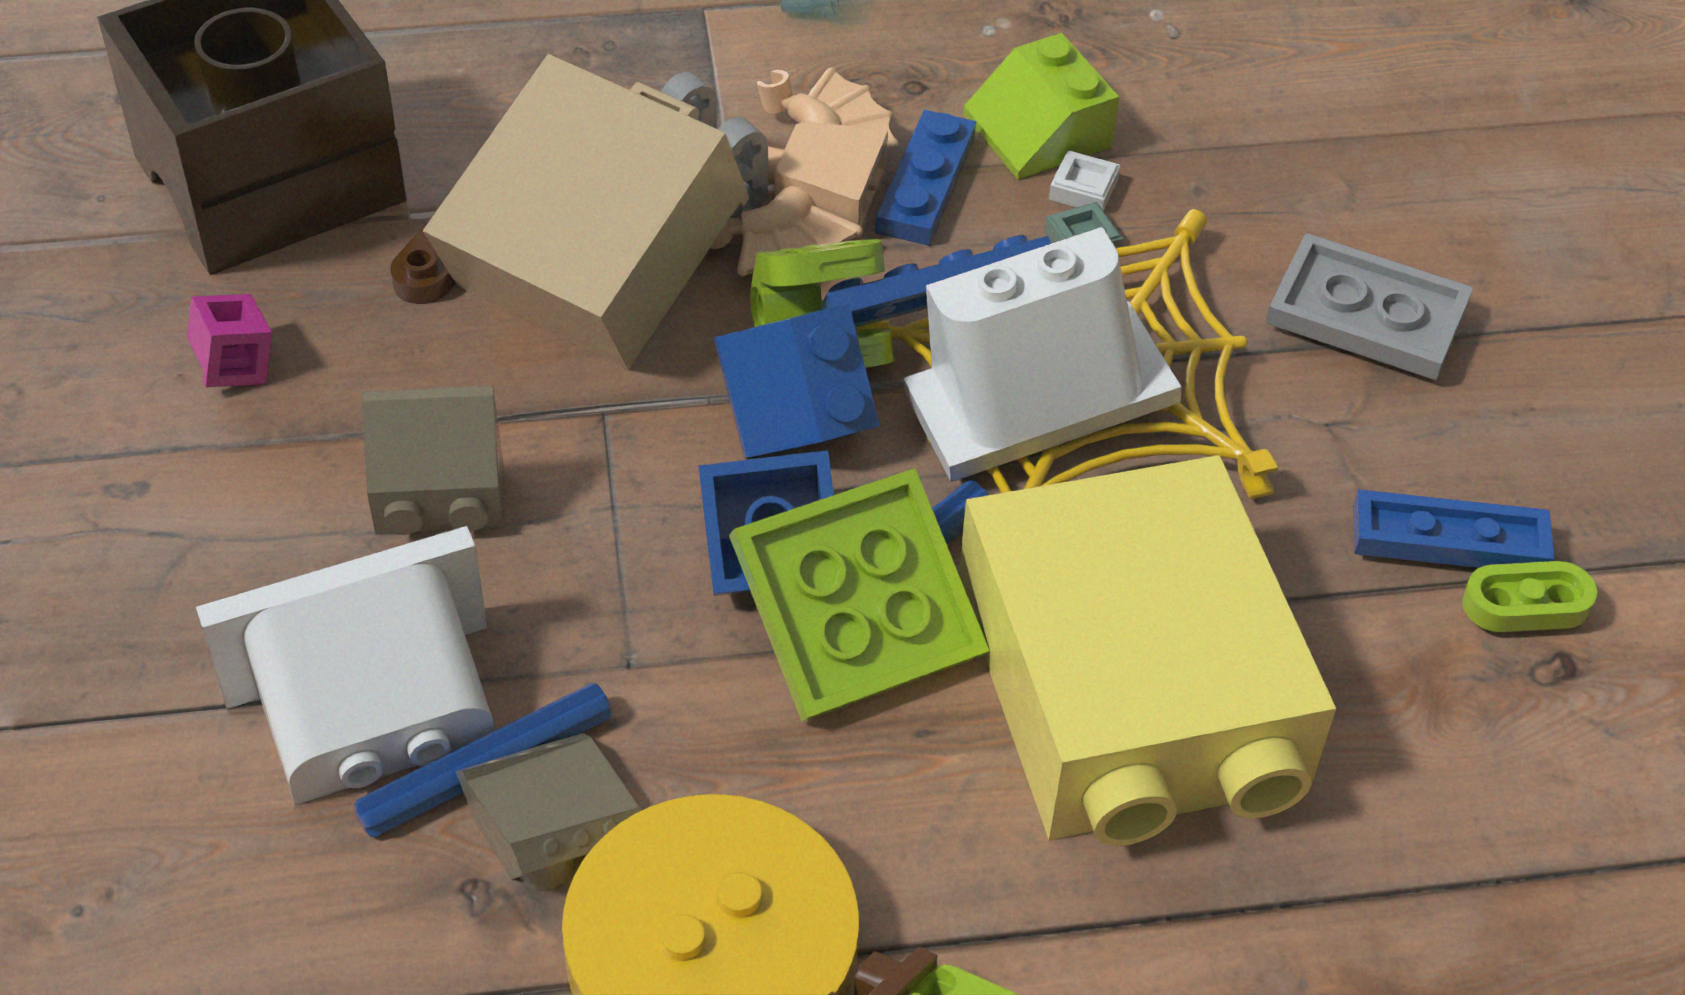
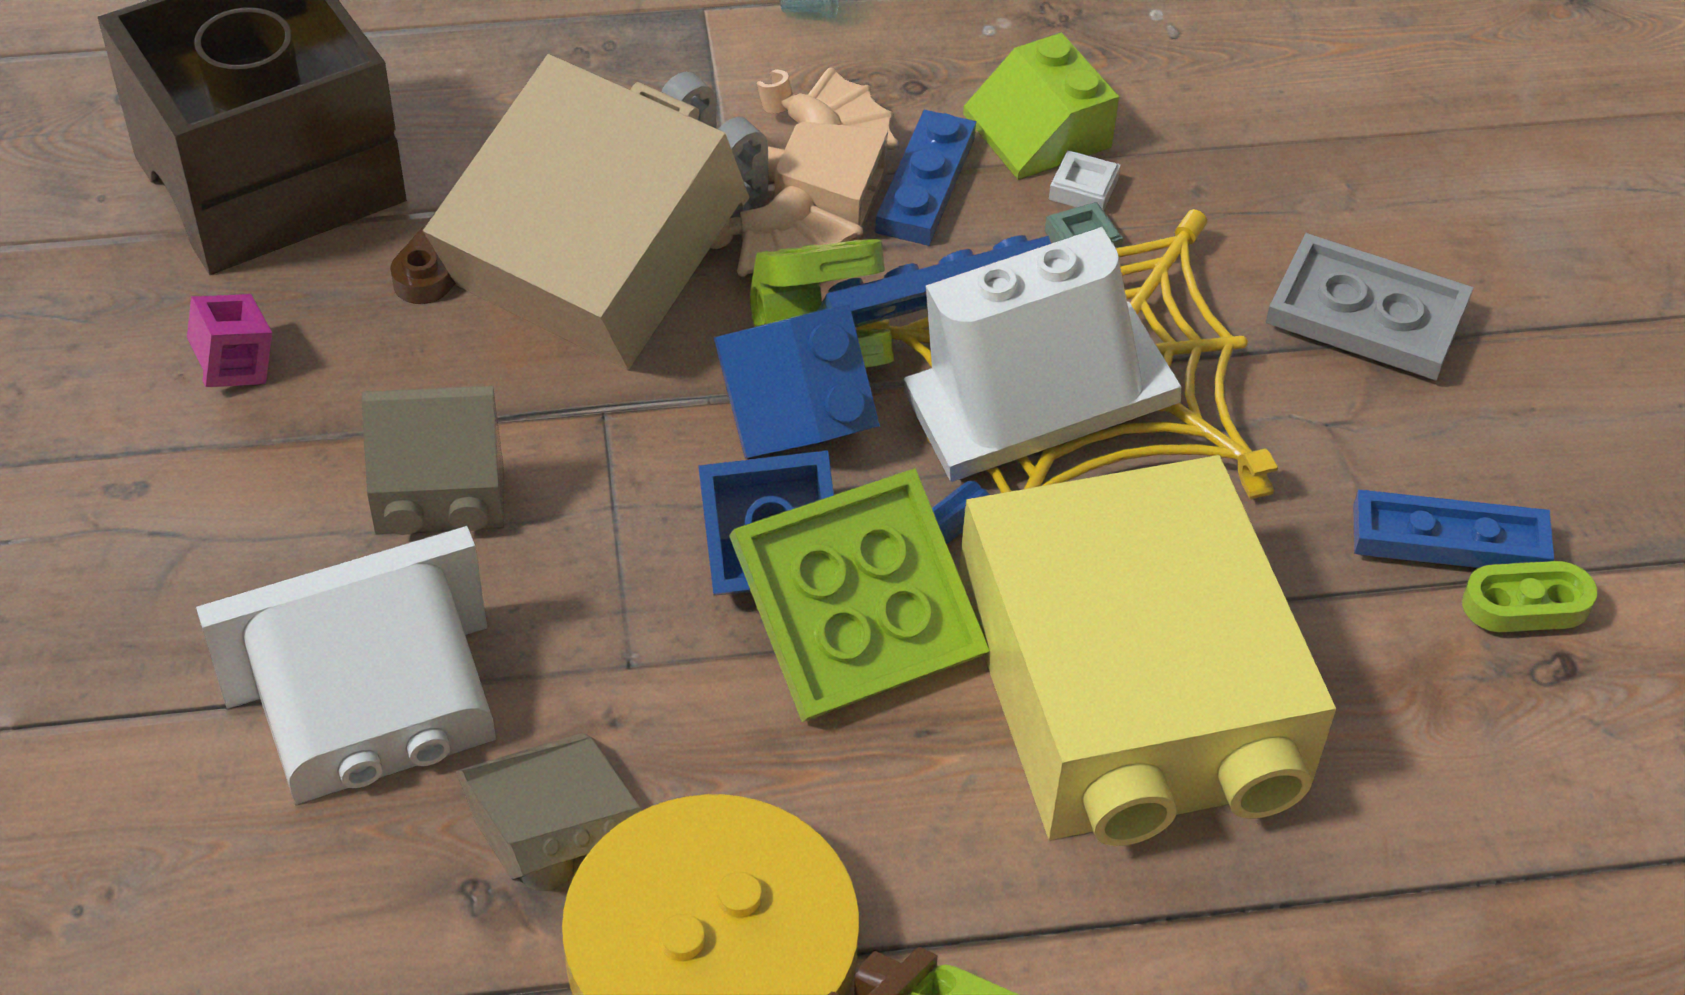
(438, 780): blue axle -> none

